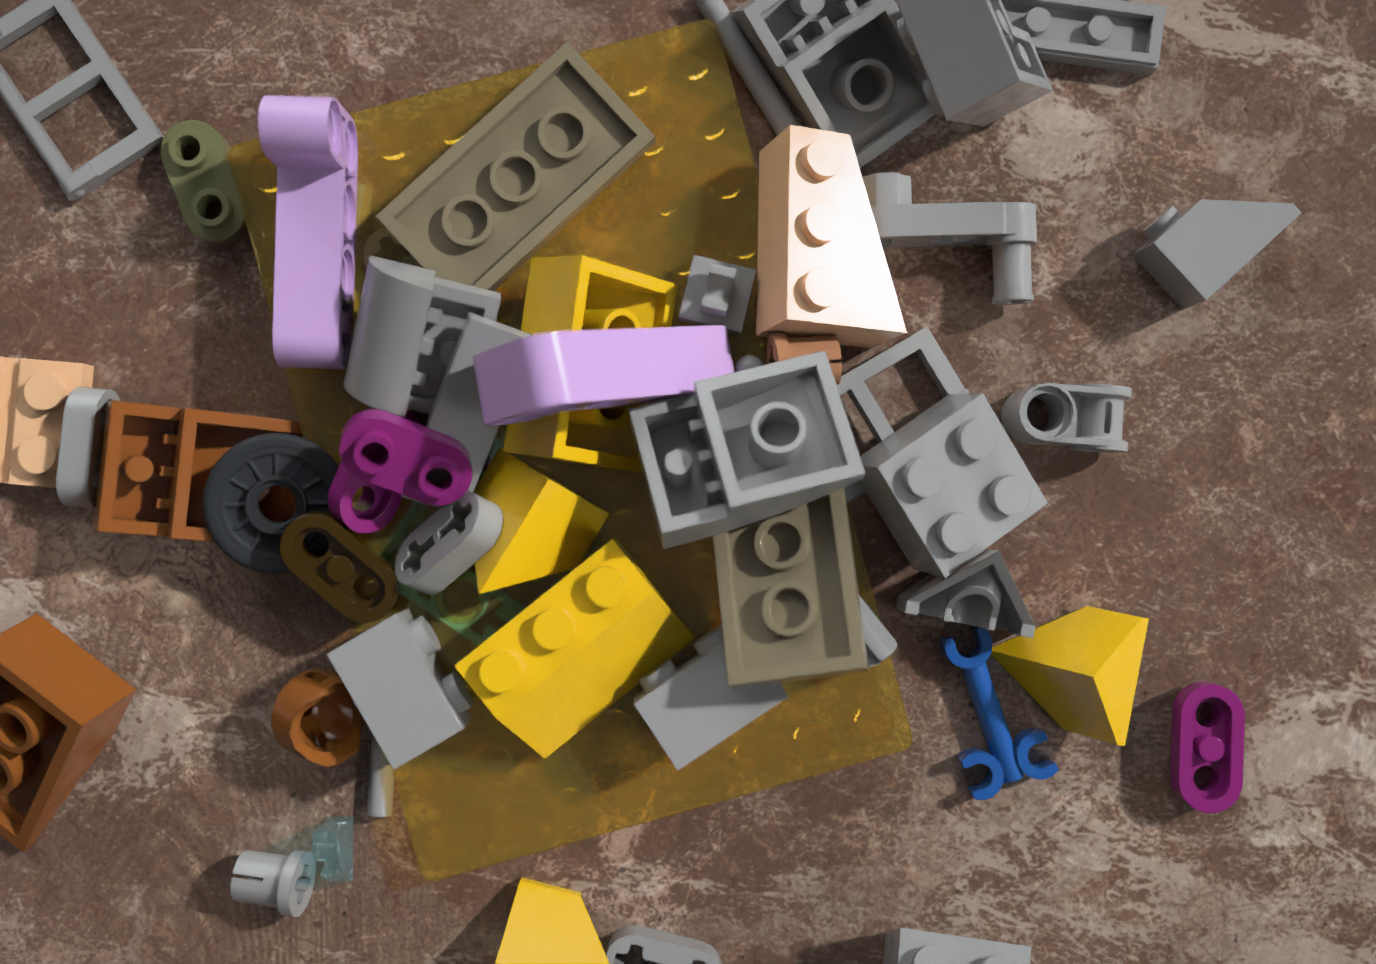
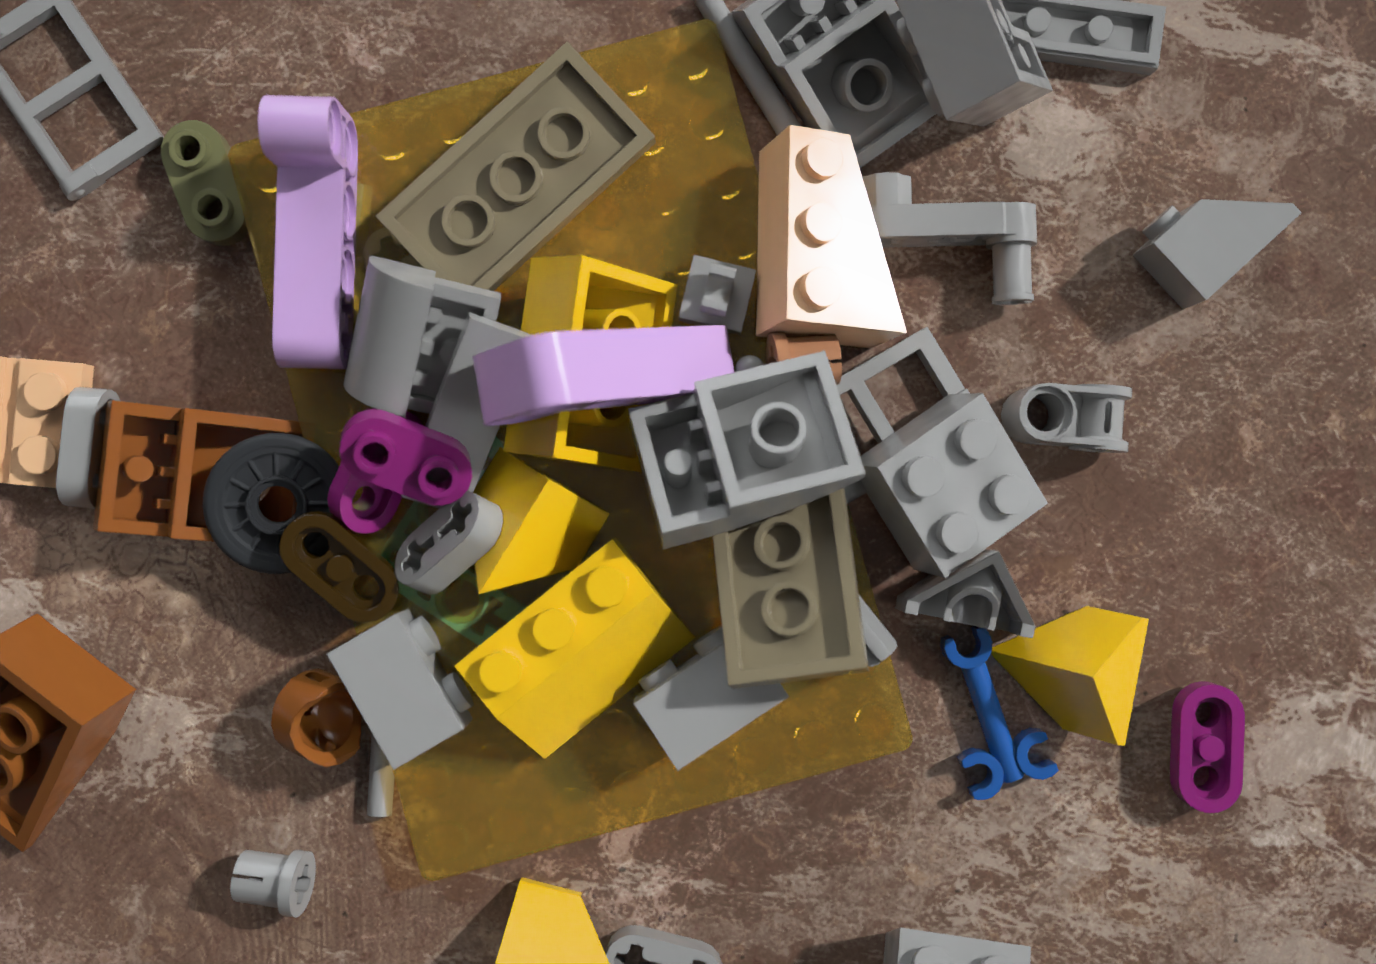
(334, 845): clear light blue tile -> none

